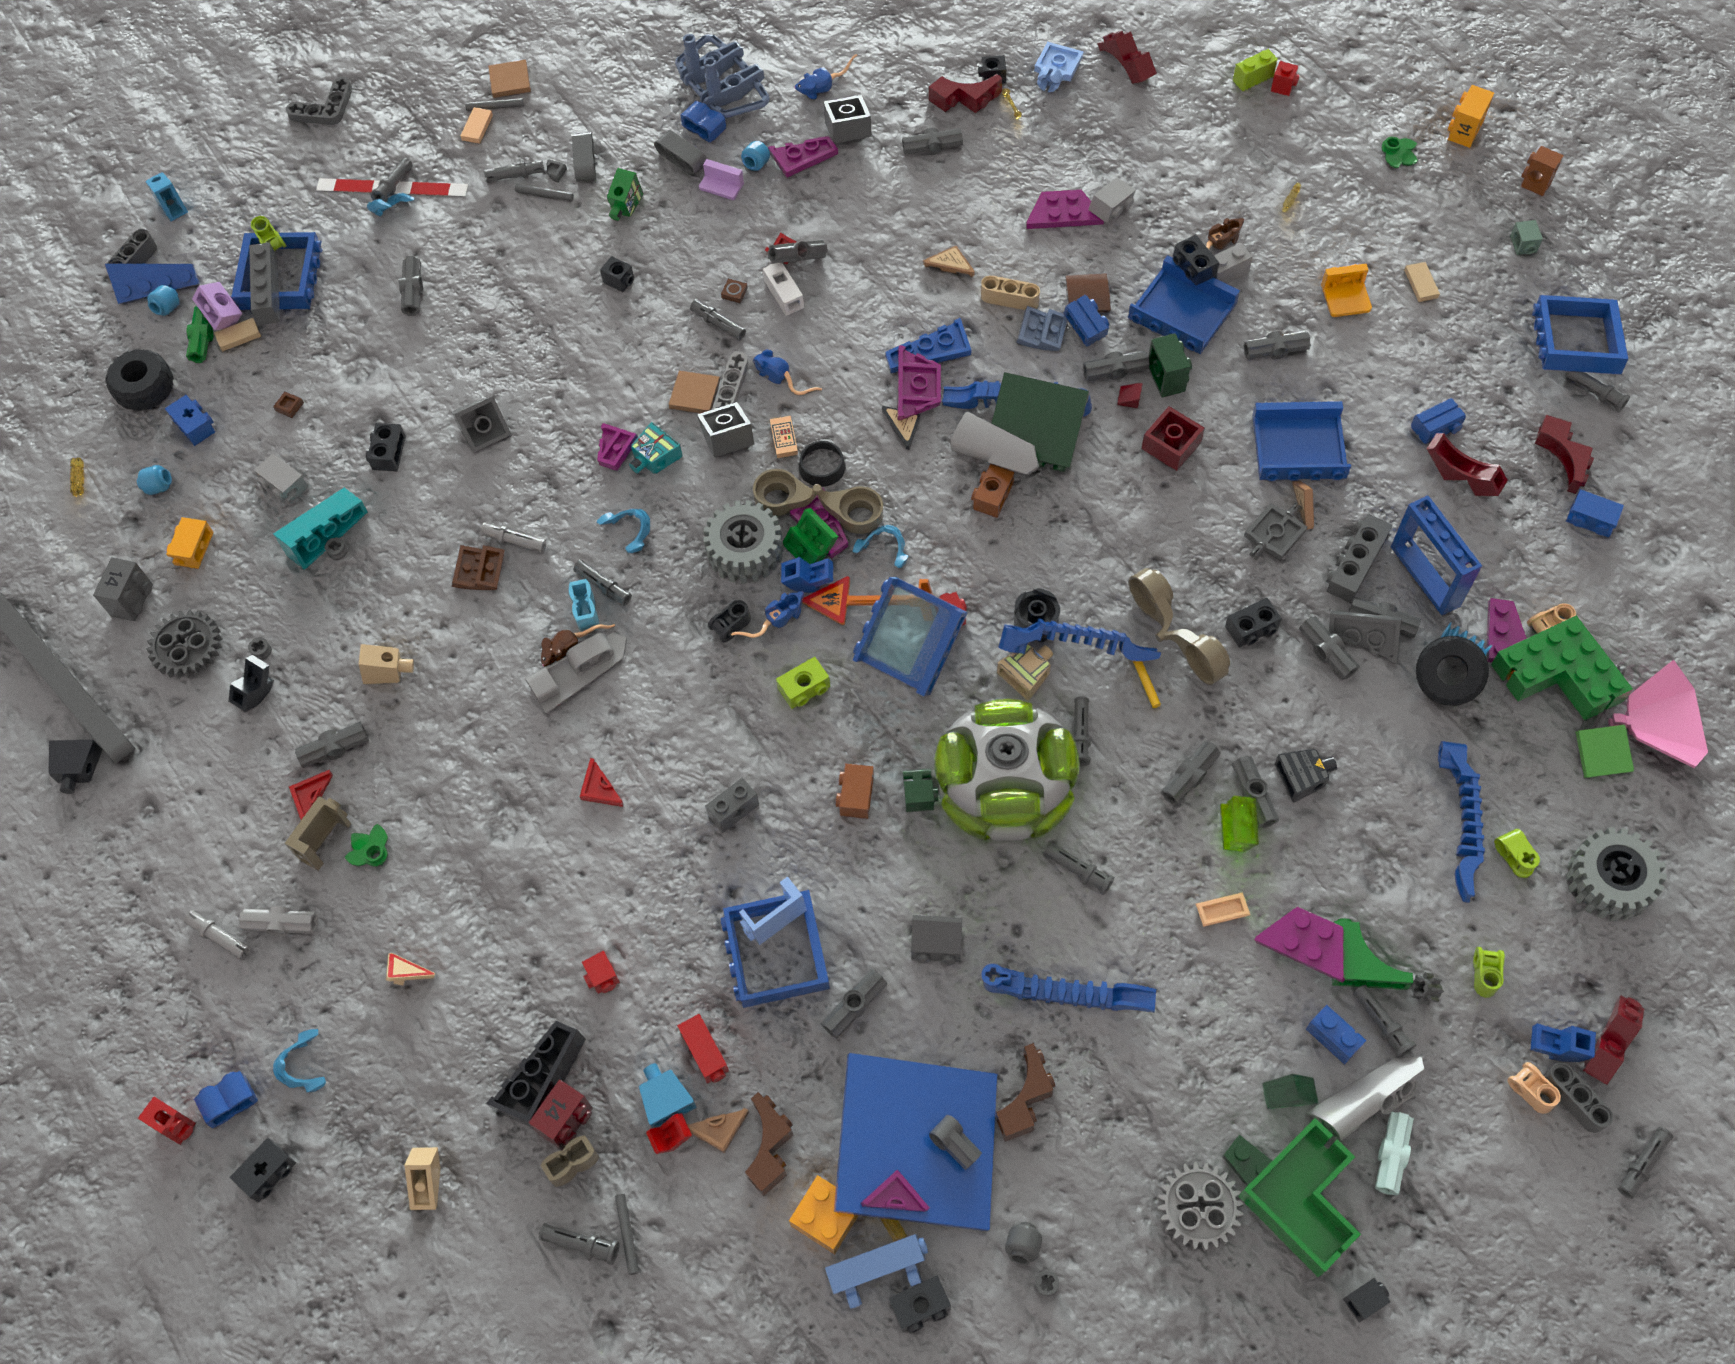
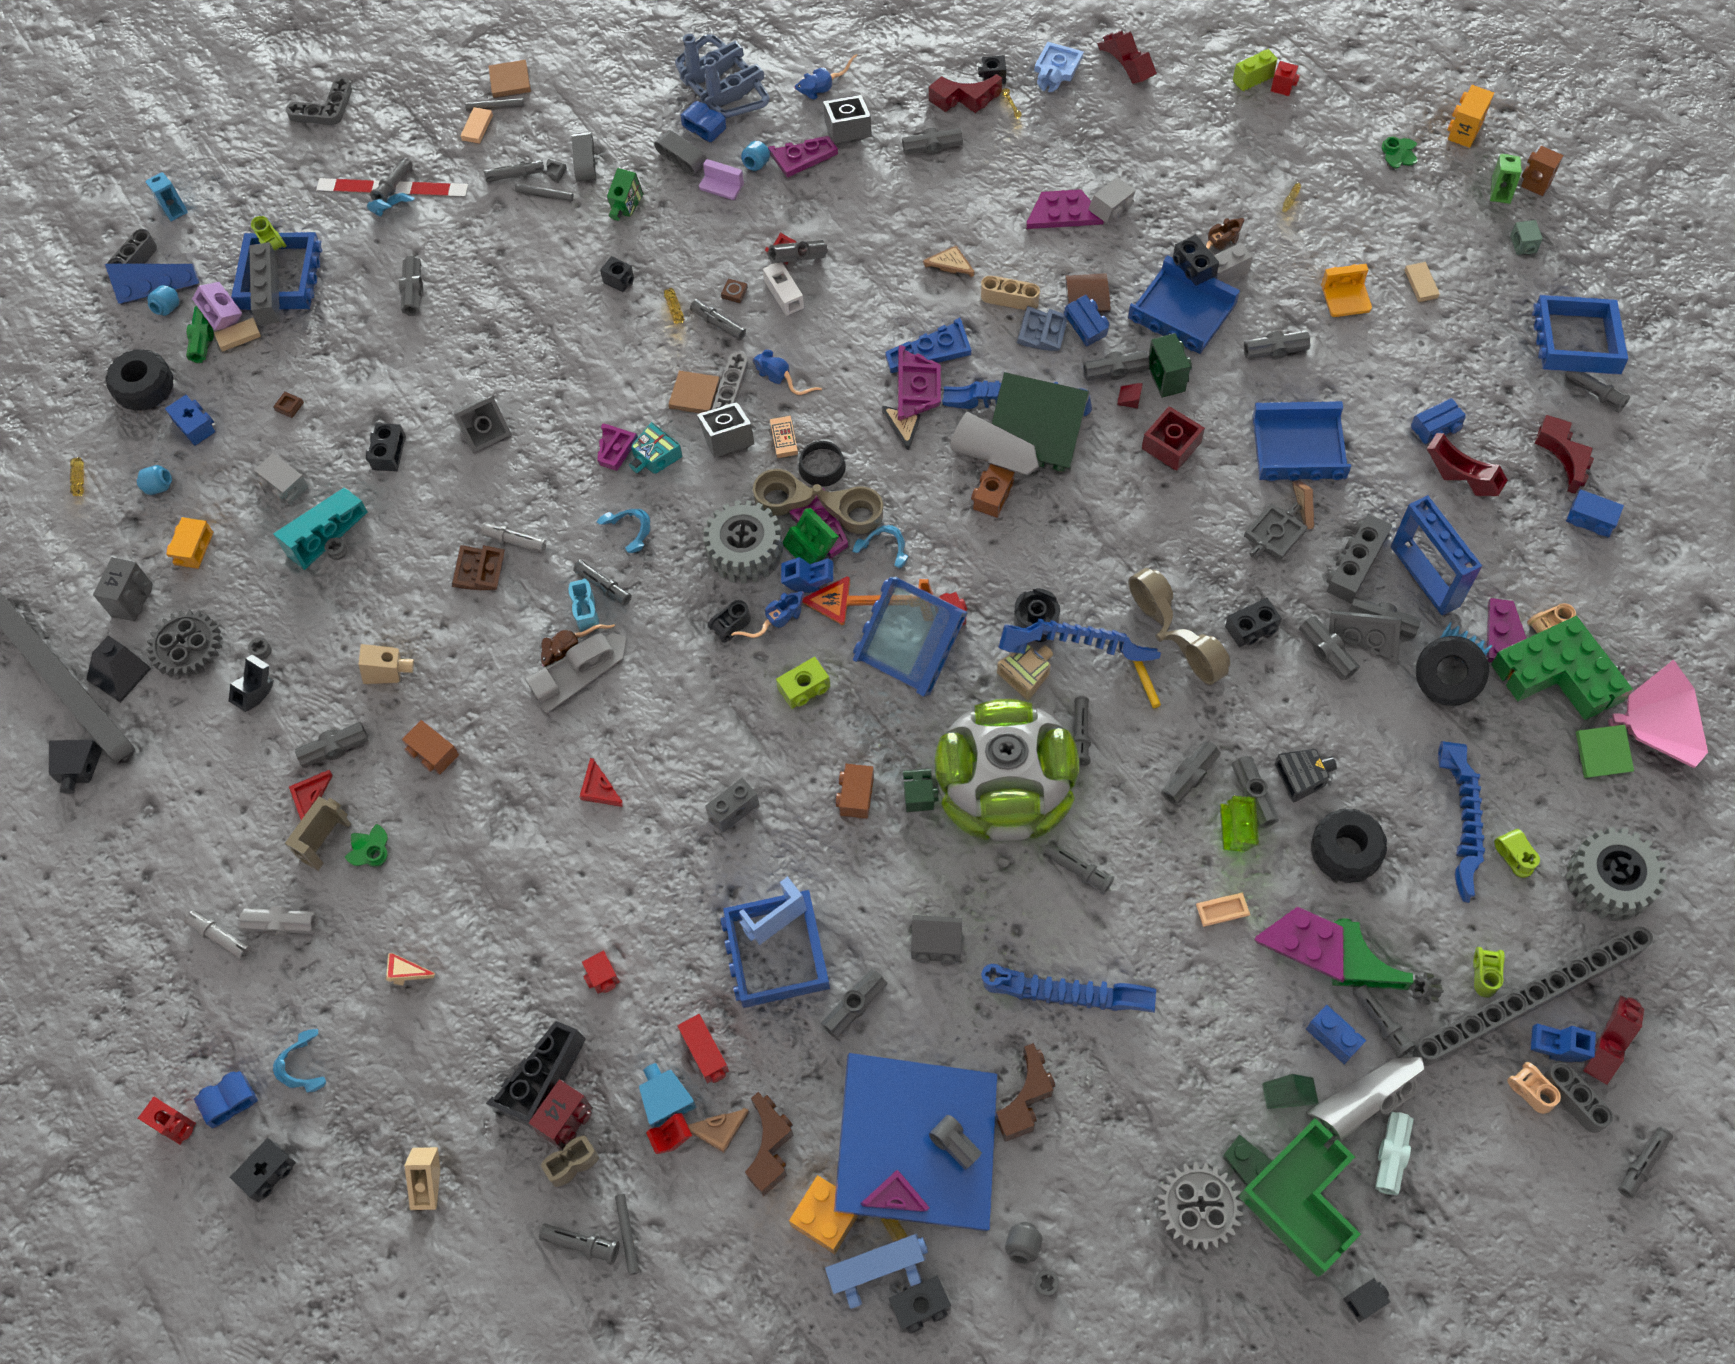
(115, 669): none -> black slope
(429, 747): none -> dark orange brick
(674, 305): none -> clear yellow axle
(1361, 829): none -> black tyre
(1508, 171): none -> bright green torso
(1541, 987): none -> dark grey beam

